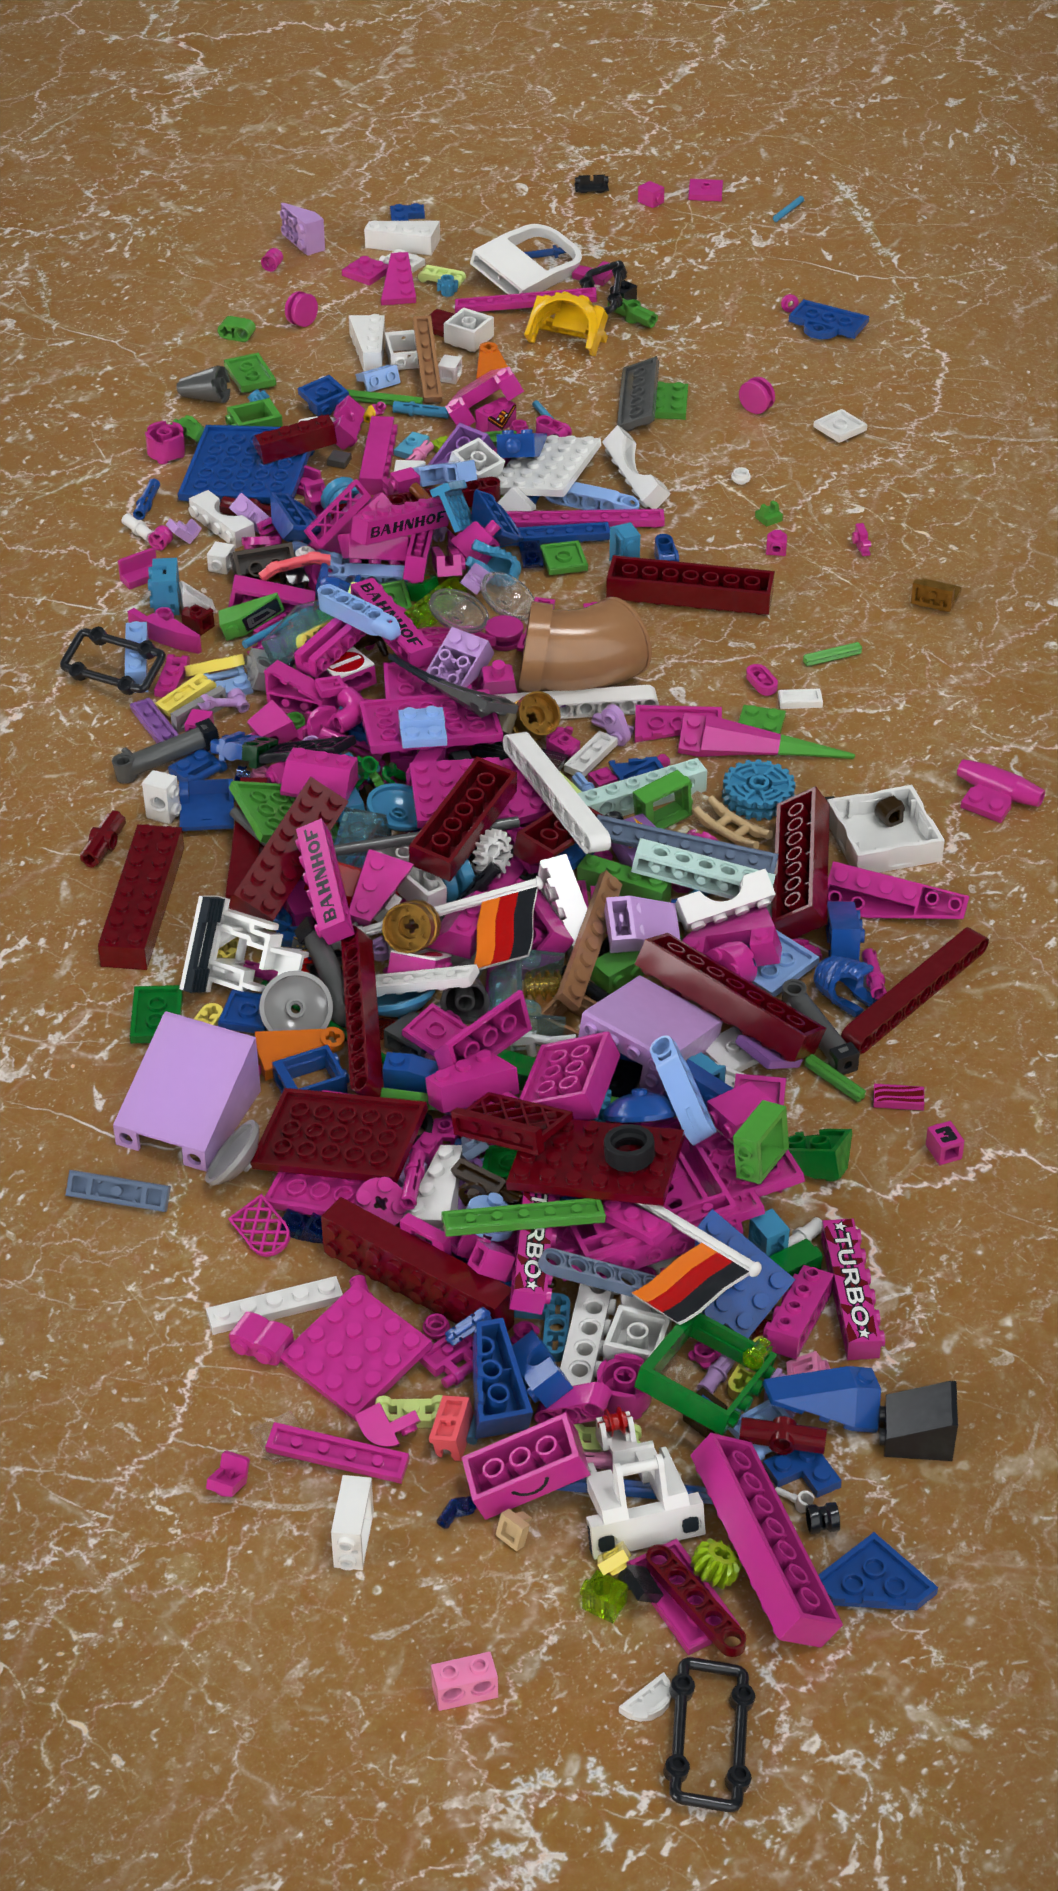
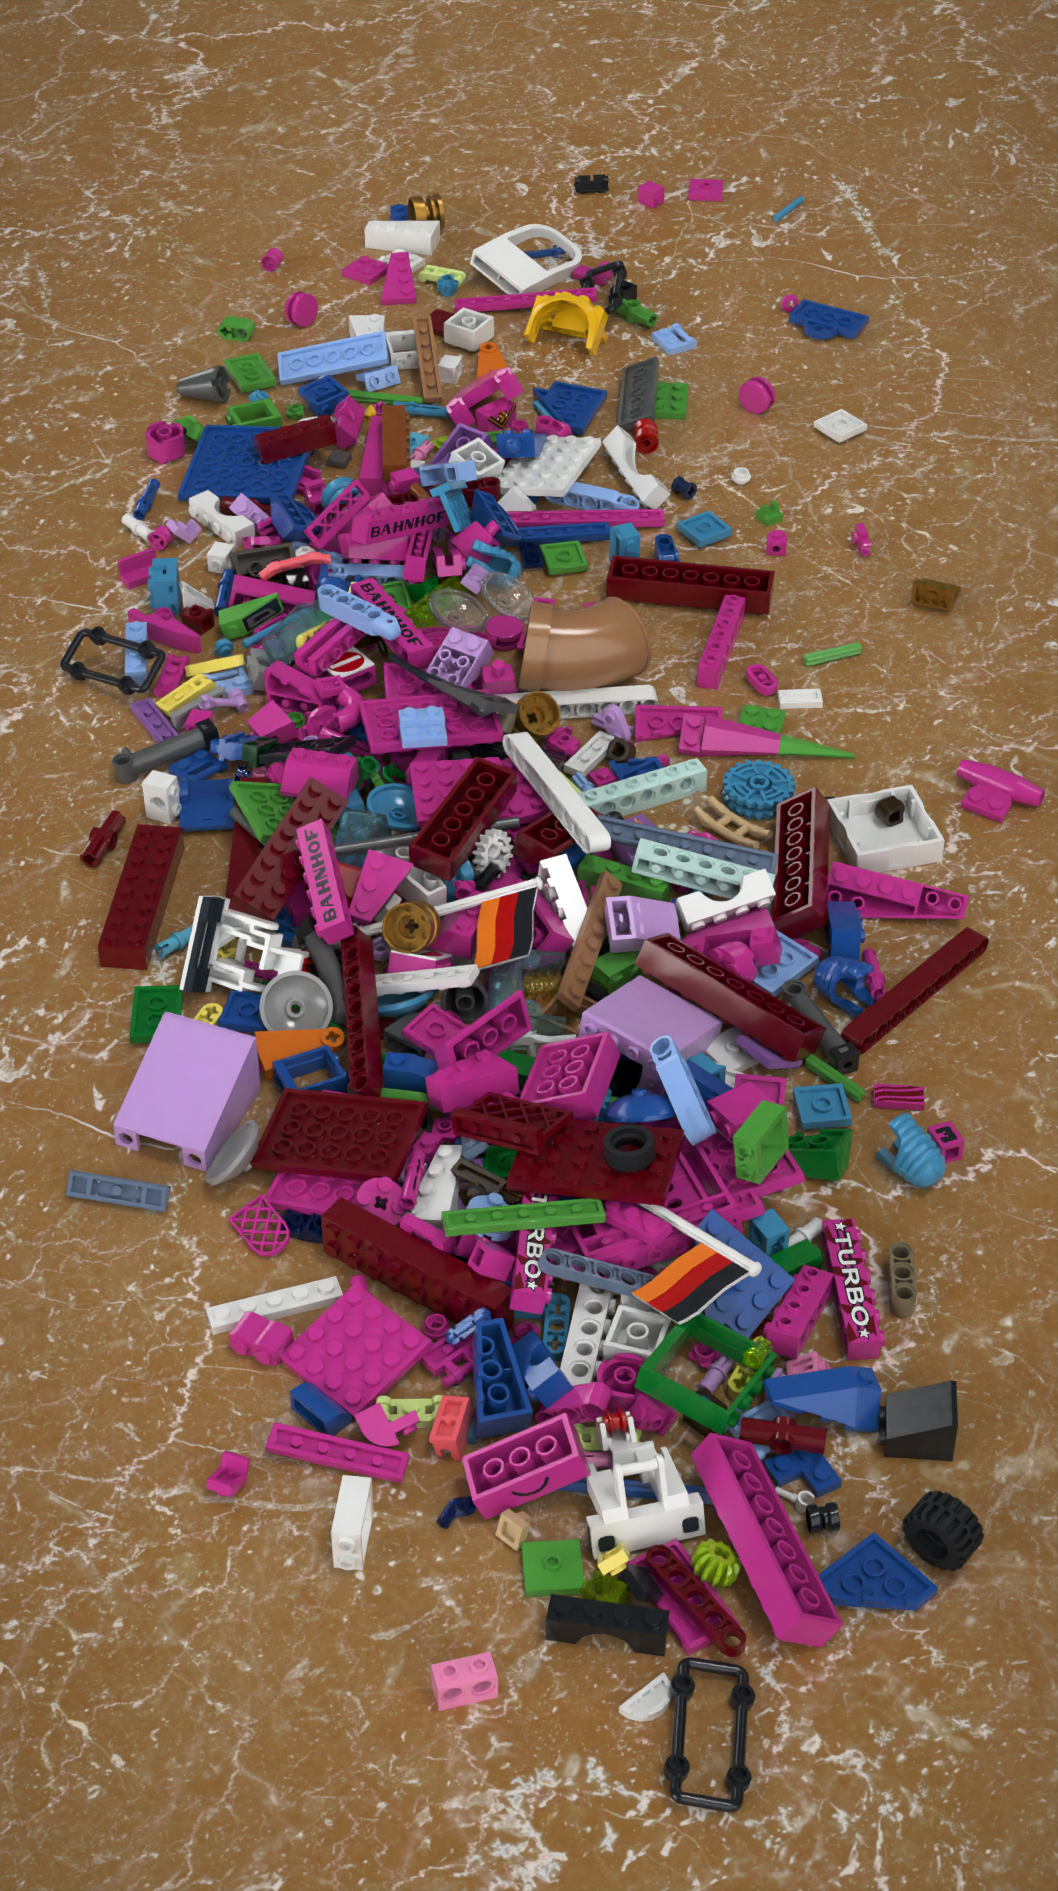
(175, 942): none -> medium azure pin
(223, 648): none -> dark azure plate
(224, 587): none -> blue pin
(295, 411): none -> bright green plate
(303, 228): lavender slope -> none
(319, 1409): none -> blue brick
(333, 357): none -> light blue plate
(395, 439): none -> dark orange brick
(429, 211): none -> pearl gold wheel
(464, 888): none -> dark pink plate
(552, 1567): none -> bright green plate
(571, 404): none -> blue wing
(574, 1618): none -> black arch
(621, 750): none -> dark brown plate
(646, 436): none -> red wheel
(652, 1414): none -> dark pink brick
(670, 343): none -> light blue plate
(671, 813): bright green window -> none
(681, 486): none -> dark blue bush
(704, 528): none -> dark azure plate
(721, 642): none -> dark pink brick
(822, 1106): none -> dark azure plate
(901, 1279): none -> dark tan beam
(917, 1156): none -> dark azure hair
(943, 1530): none -> black tyre

